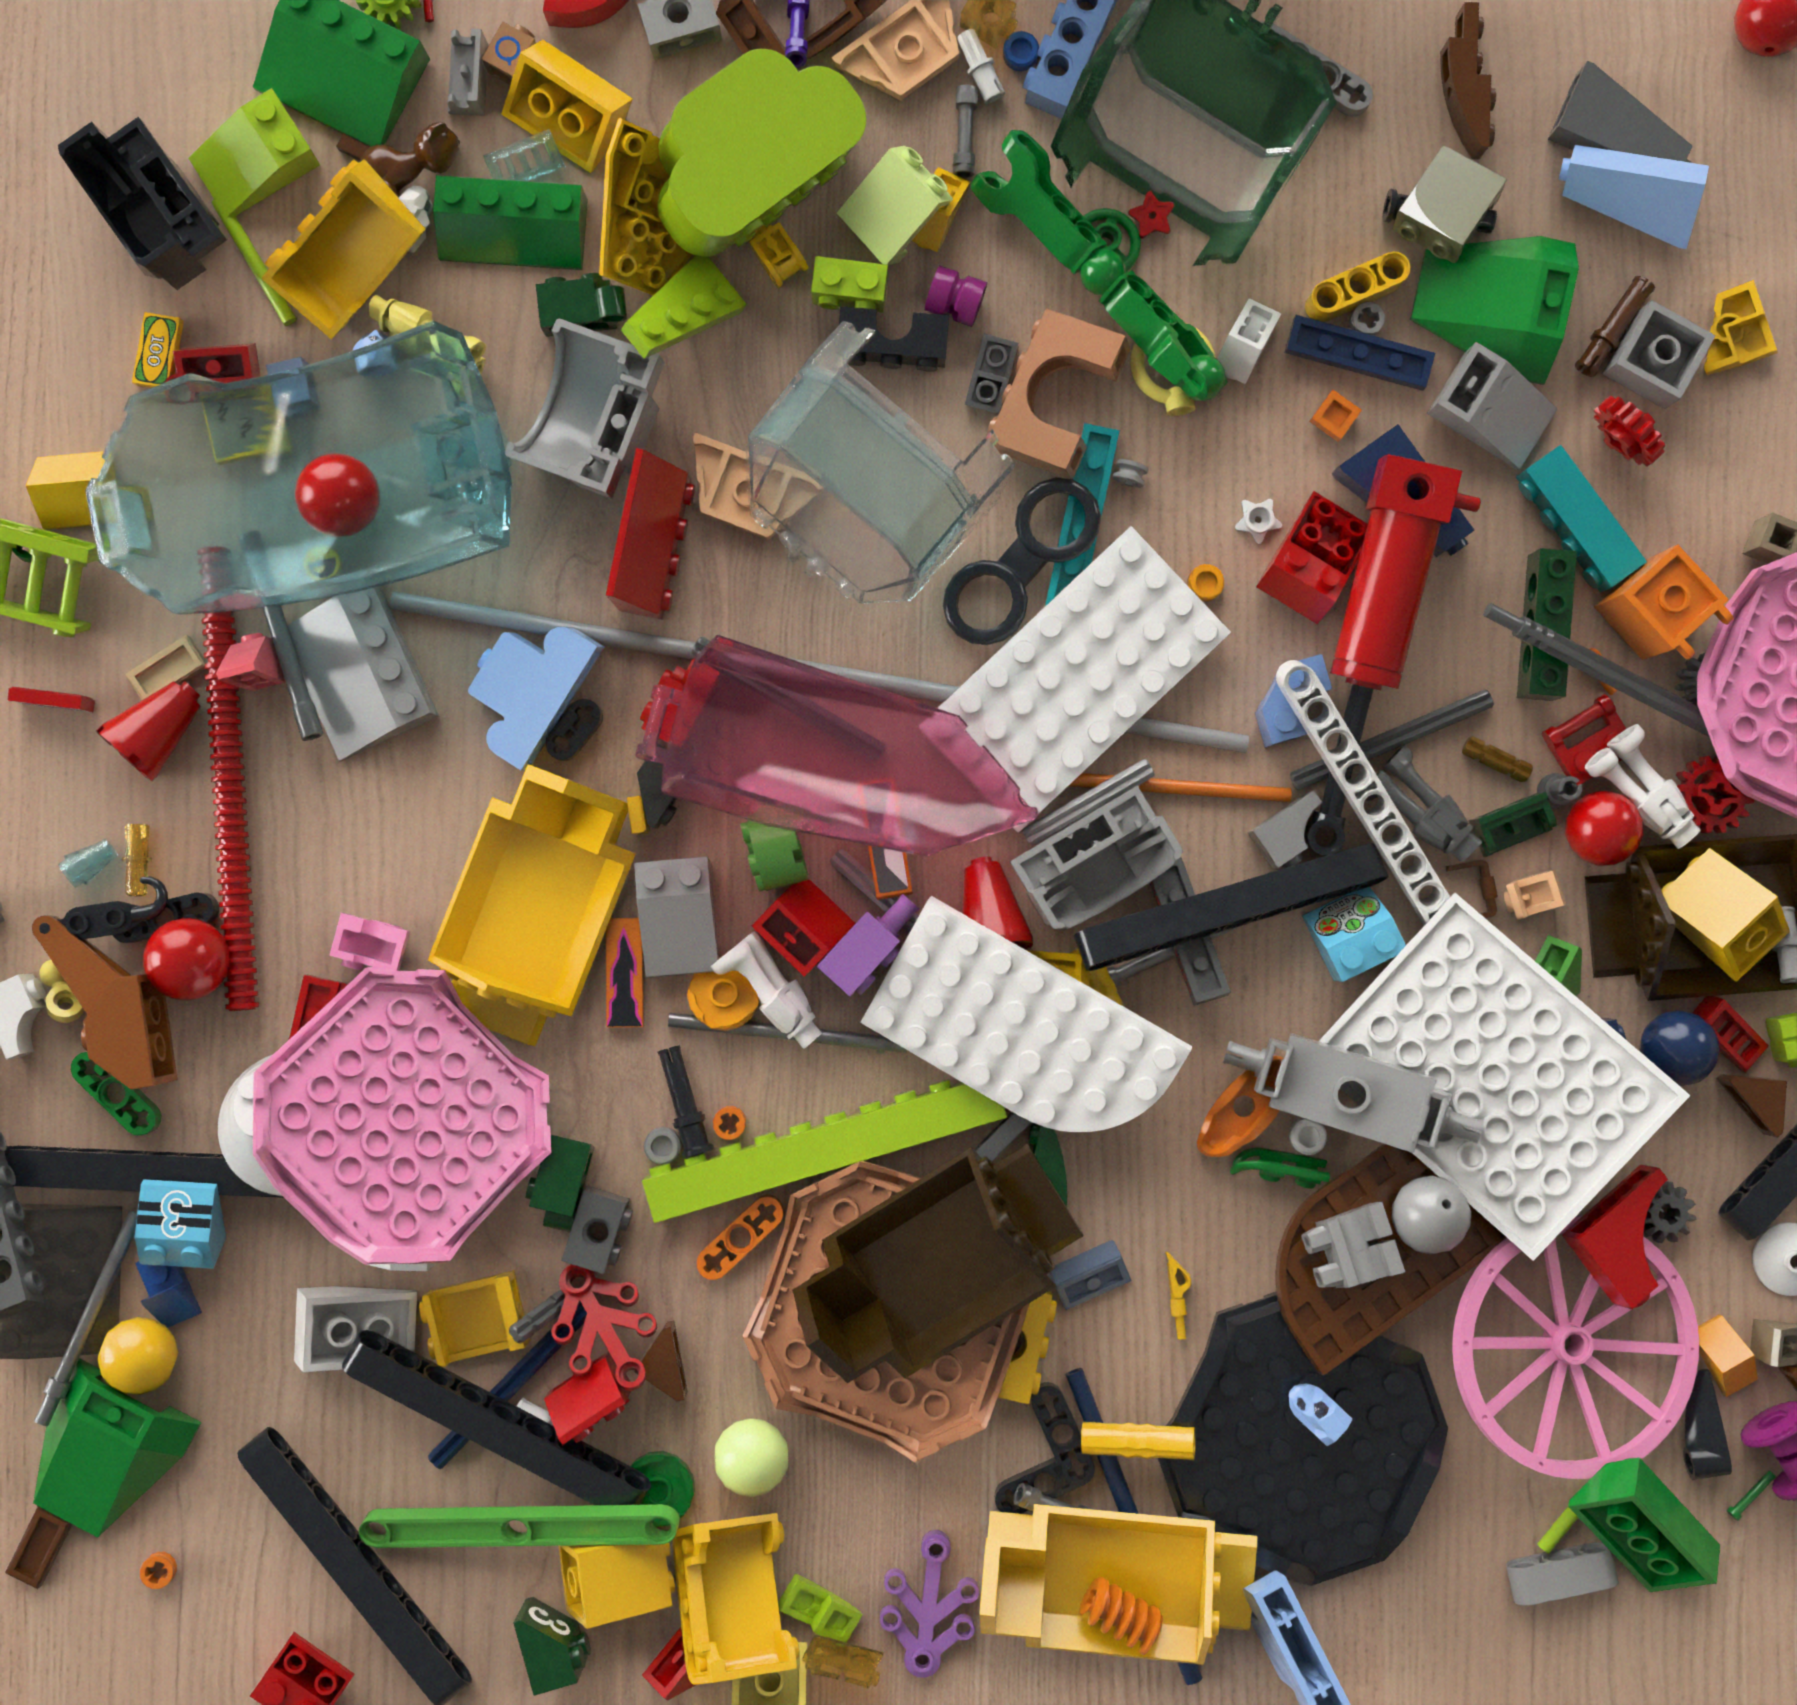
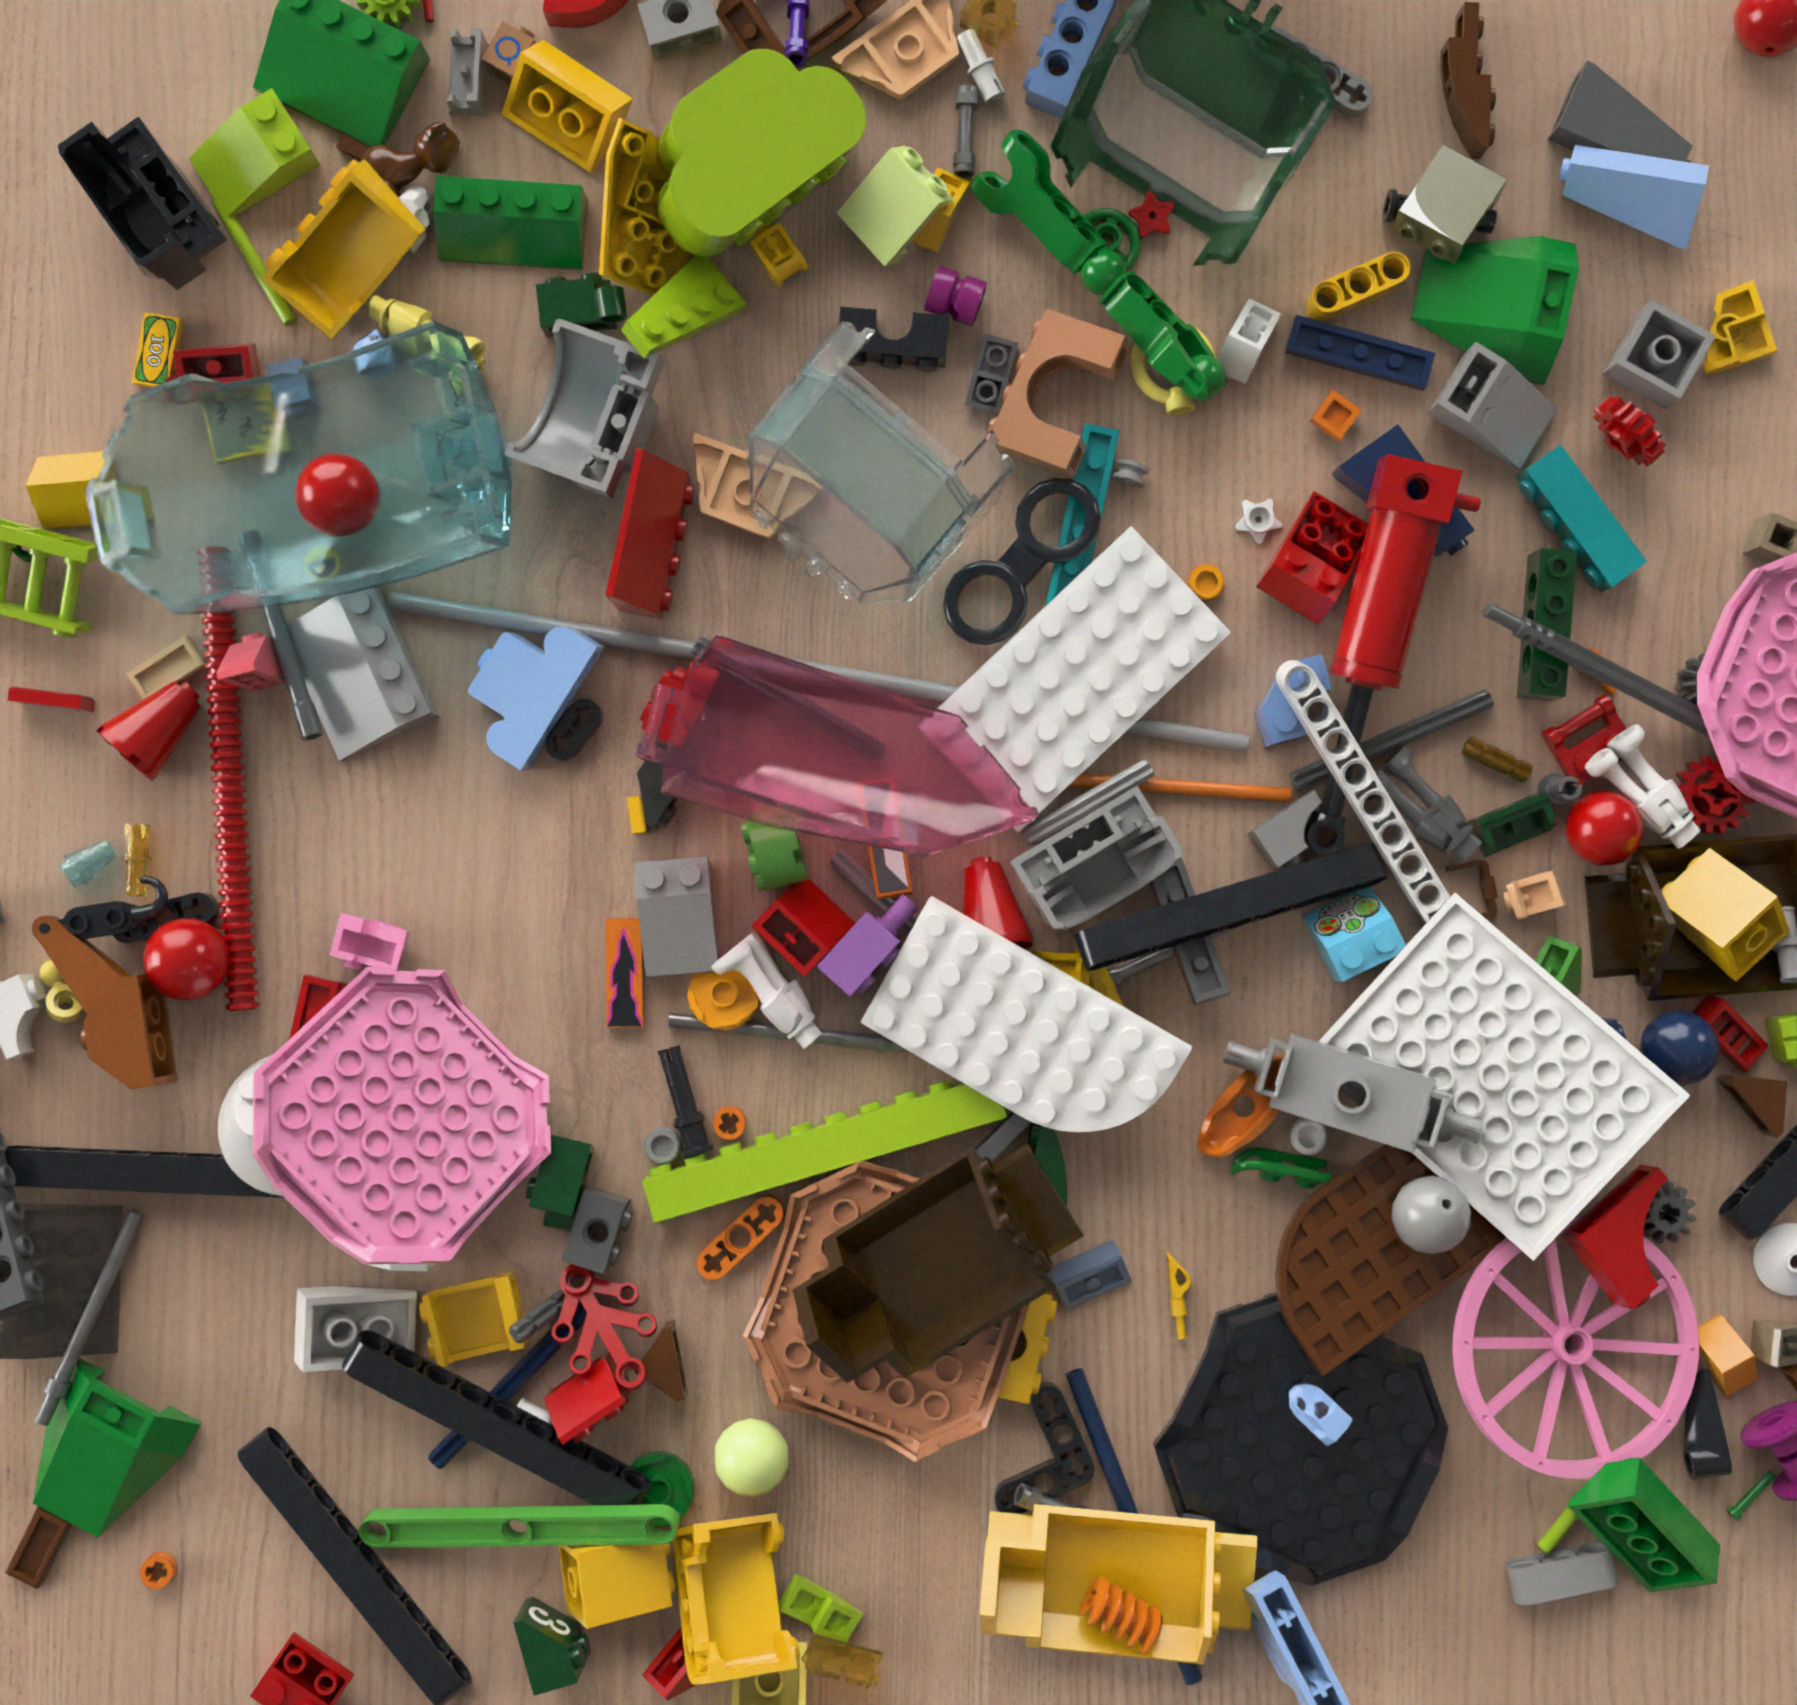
(127, 1118): green beam -> none
(137, 1356): yellow piece -> none
(169, 1294): blue slope -> none
(179, 1224): medium azure slope -> none
(529, 173): clear light blue slope -> none
(533, 903): yellow panel -> none
(849, 284): lime brick -> none
(928, 1611): medium lavender plant -> none
(1020, 51): blue tile -> none
(1137, 1440): yellow axle -> none
(1347, 1247): light grey hips -> none
(1372, 310): light grey bush -> none
(1607, 337): reddish brown pin -> none
(1663, 604): orange container -> none

